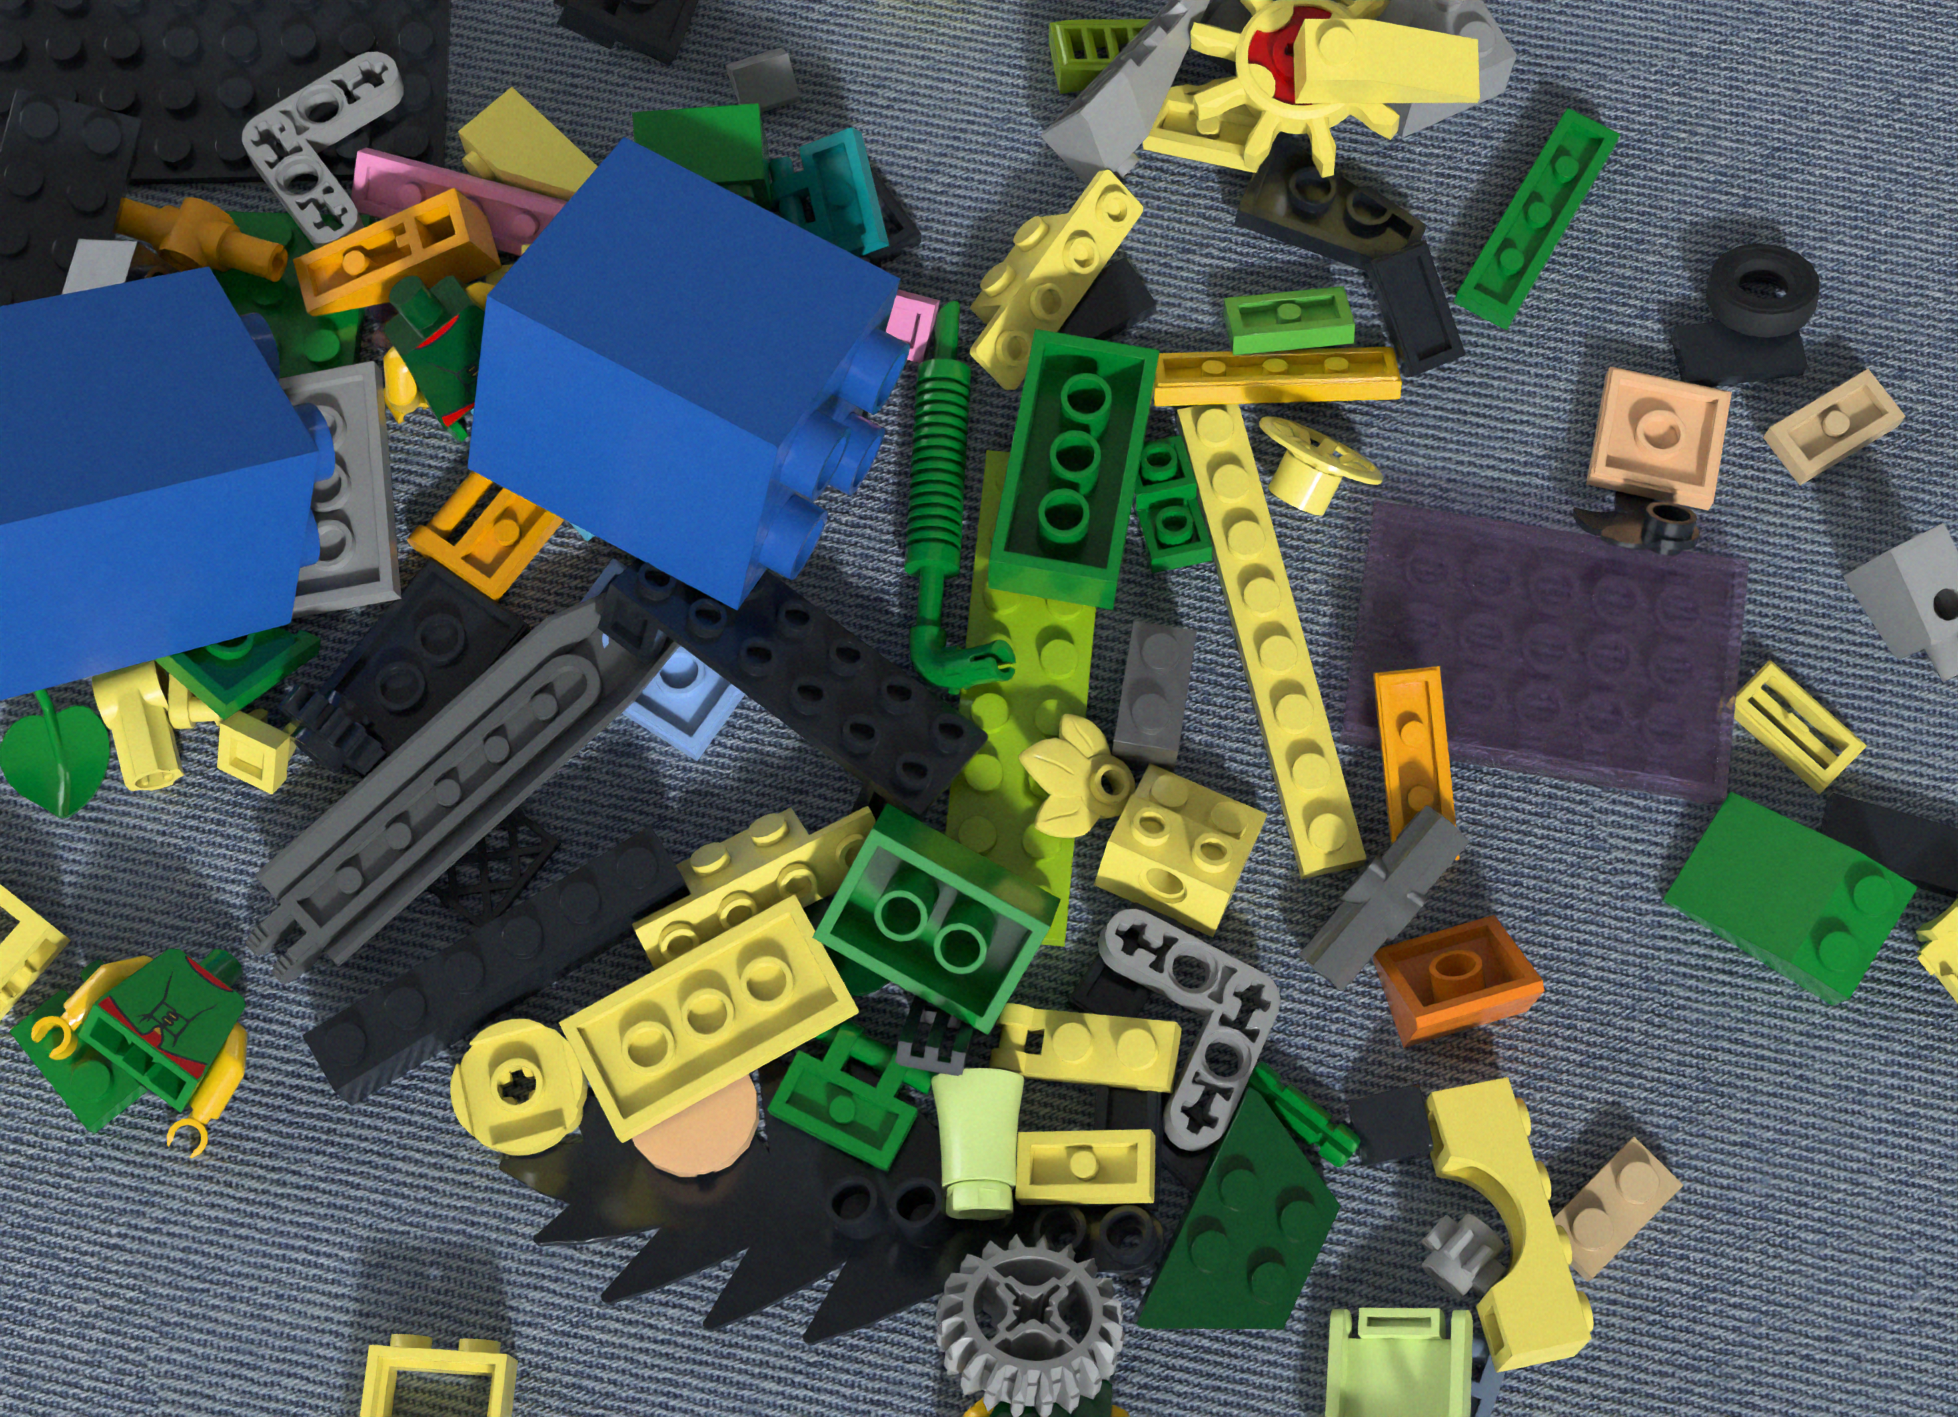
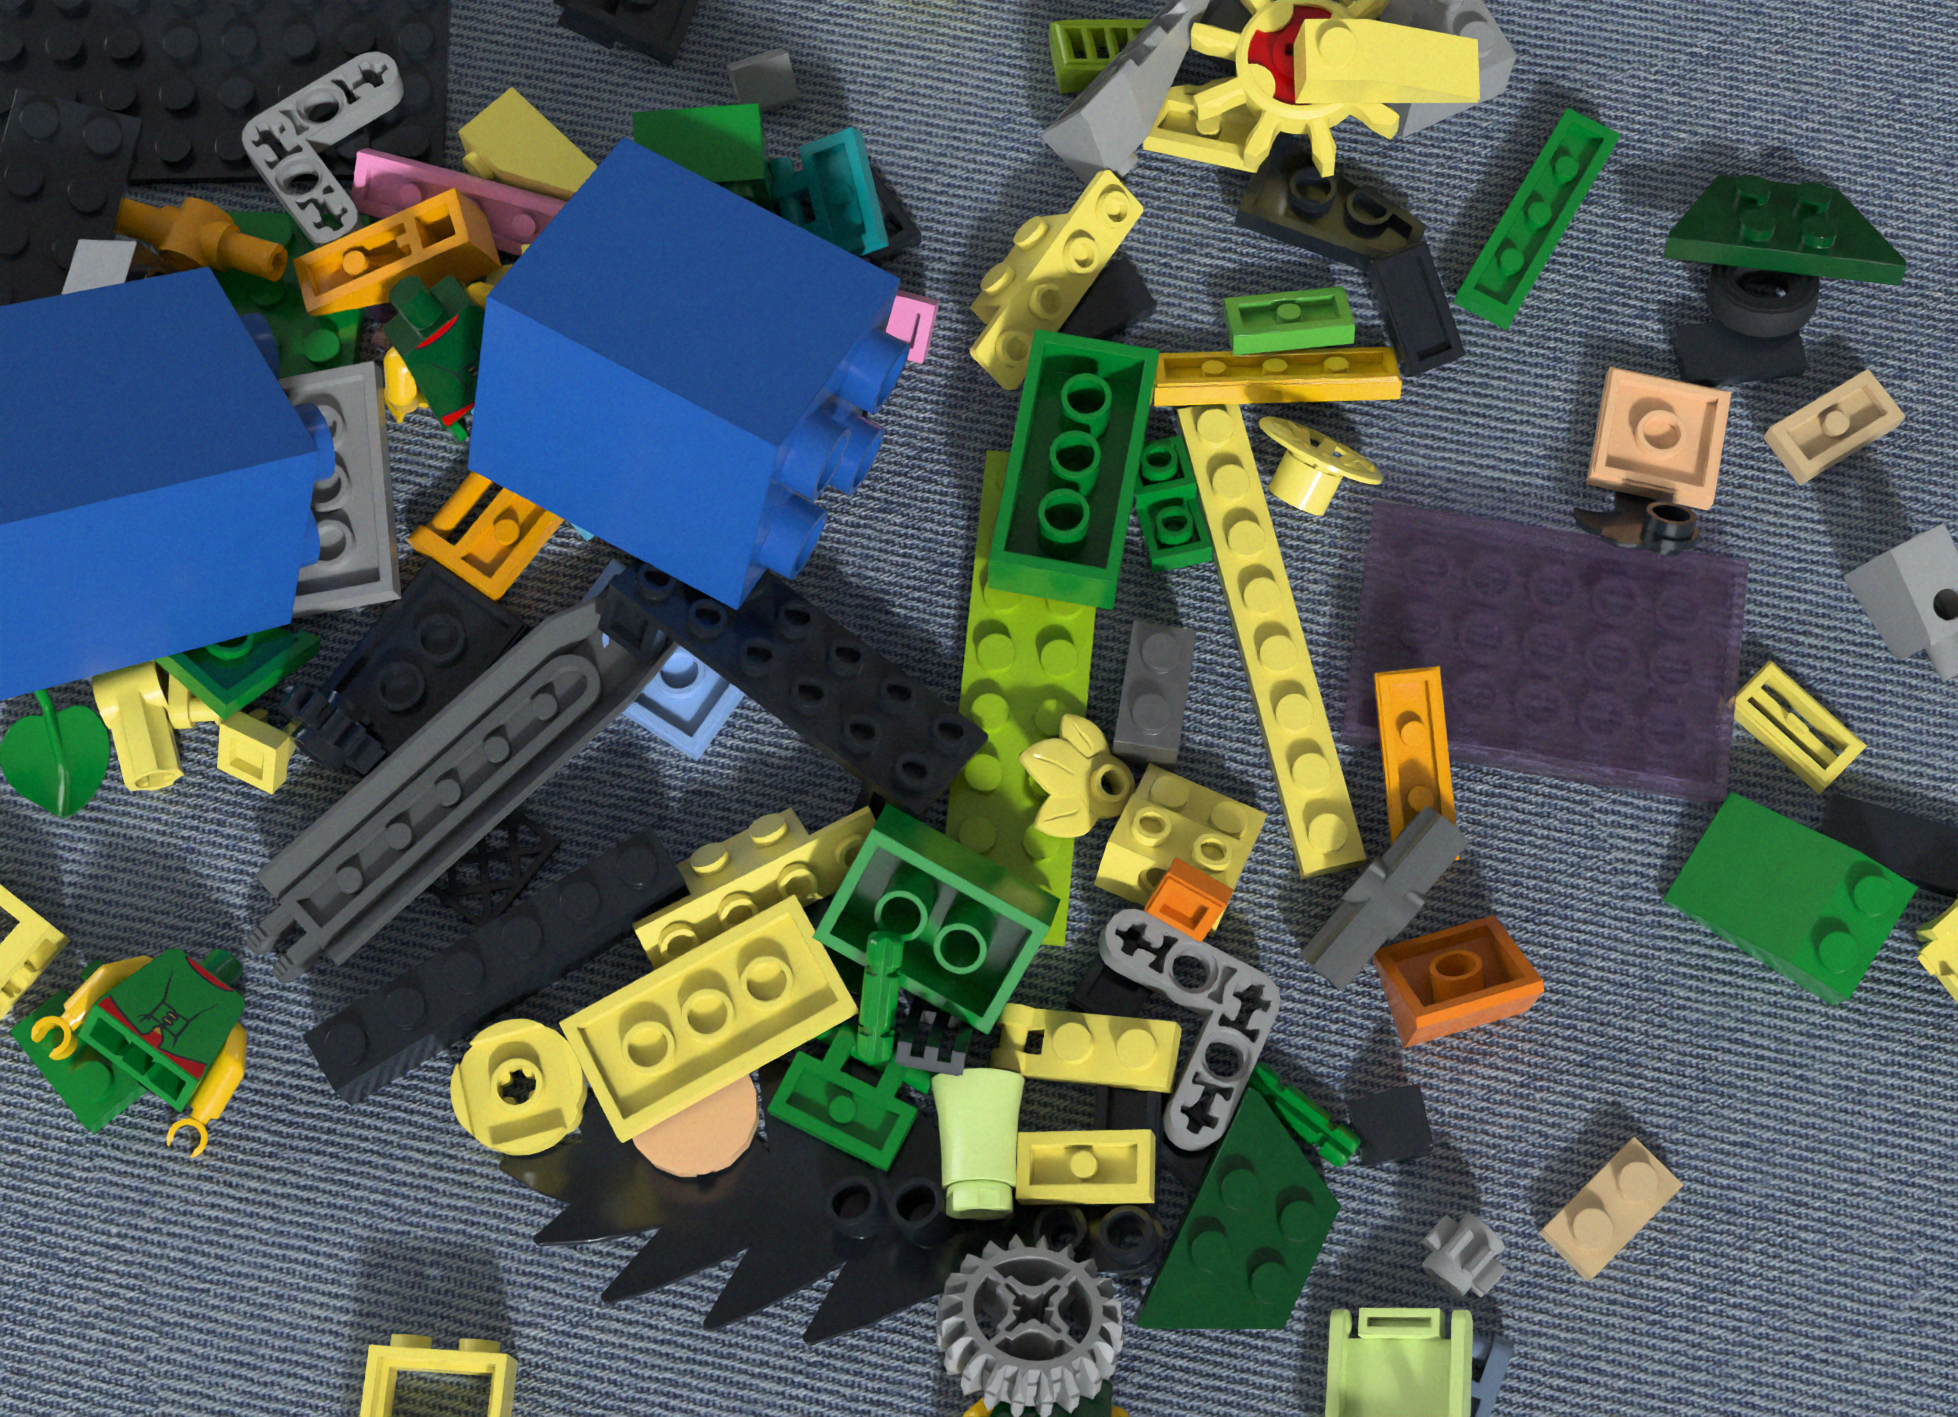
(879, 996): none -> green axle
(937, 514): green piece -> none
(1188, 899): none -> orange tile
(1484, 1143): light yellow arch -> none
(1783, 230): none -> dark green wing

